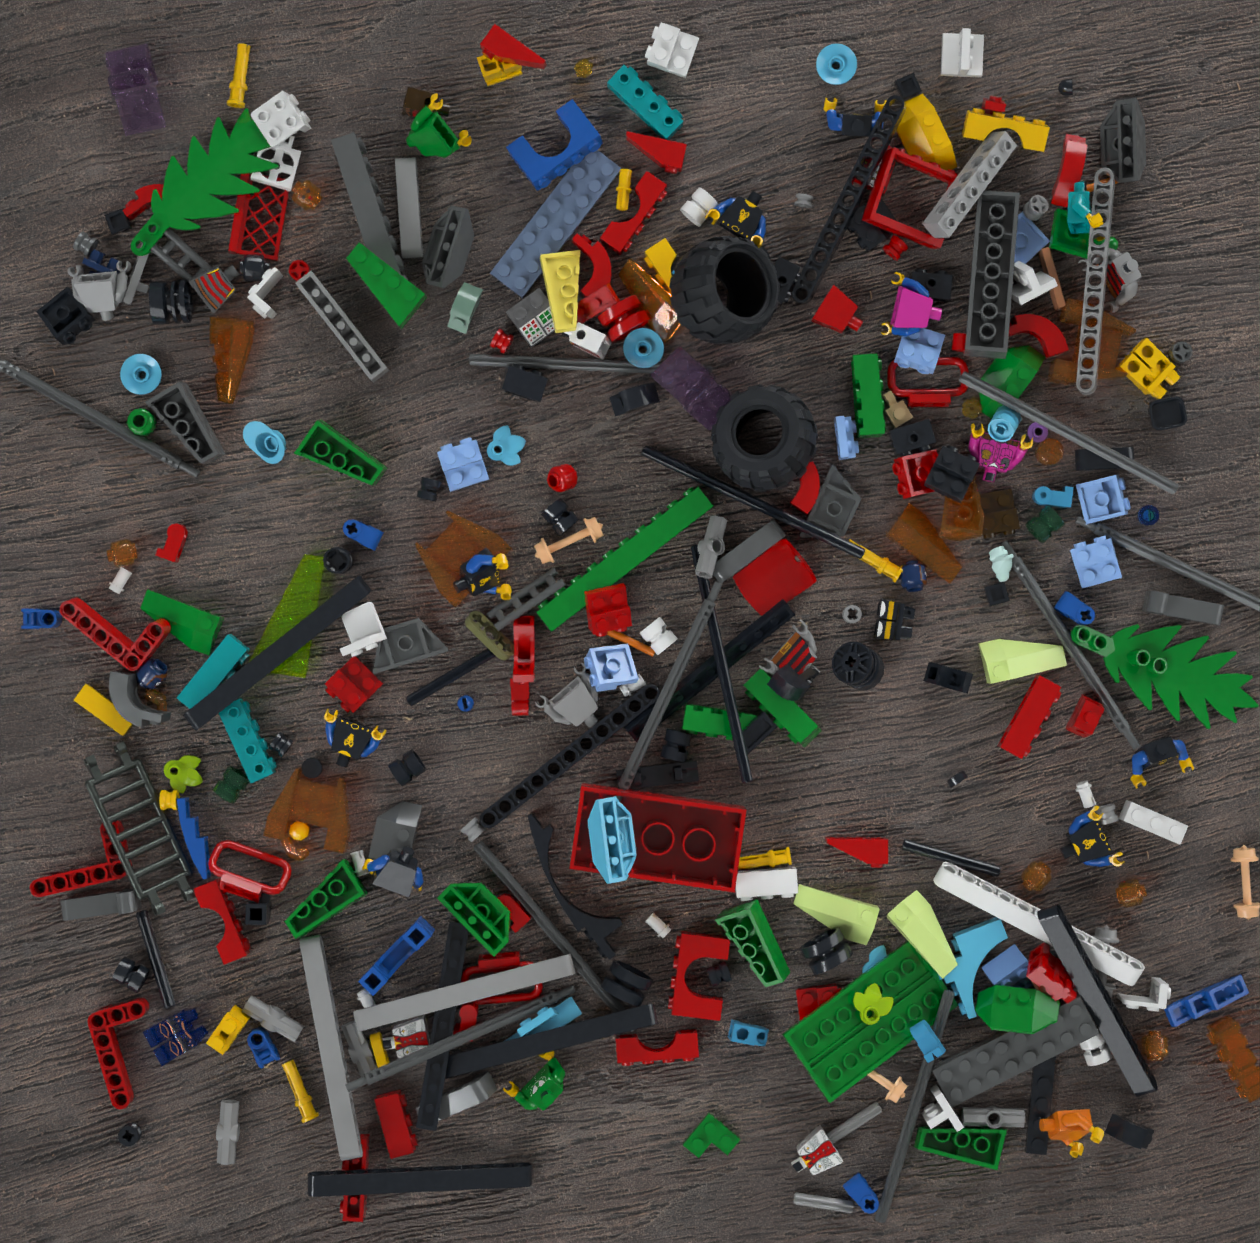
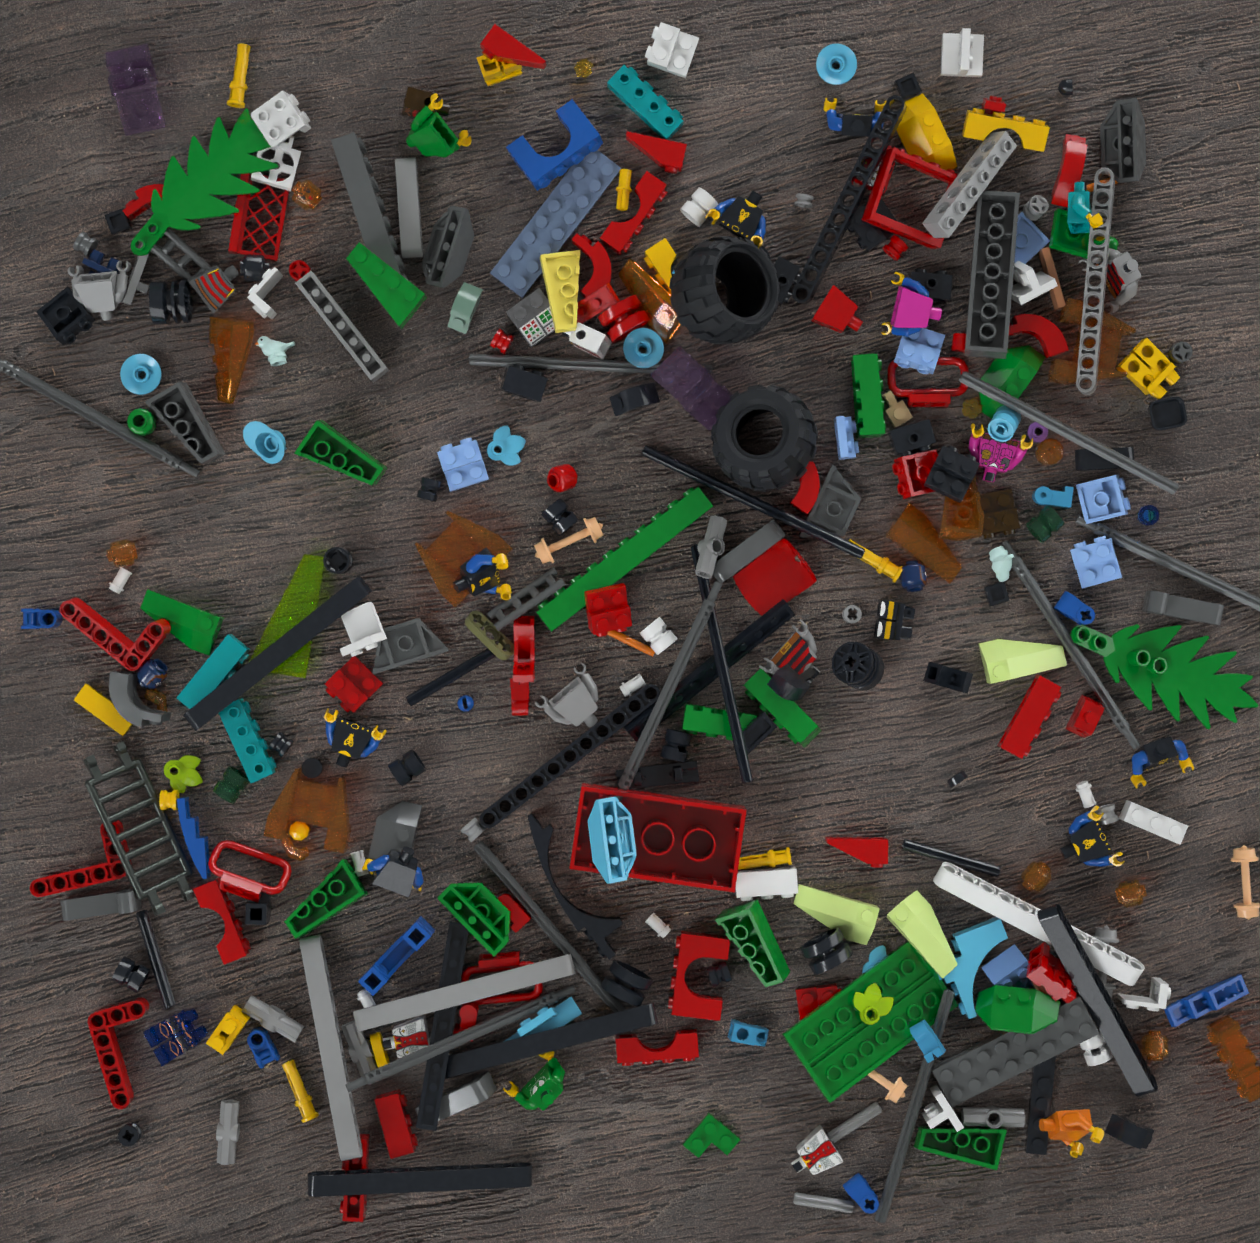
(175, 543): red leg -> none
(274, 350): none -> light aqua animal
(366, 534): blue piece -> none
(610, 667): light blue plate -> none

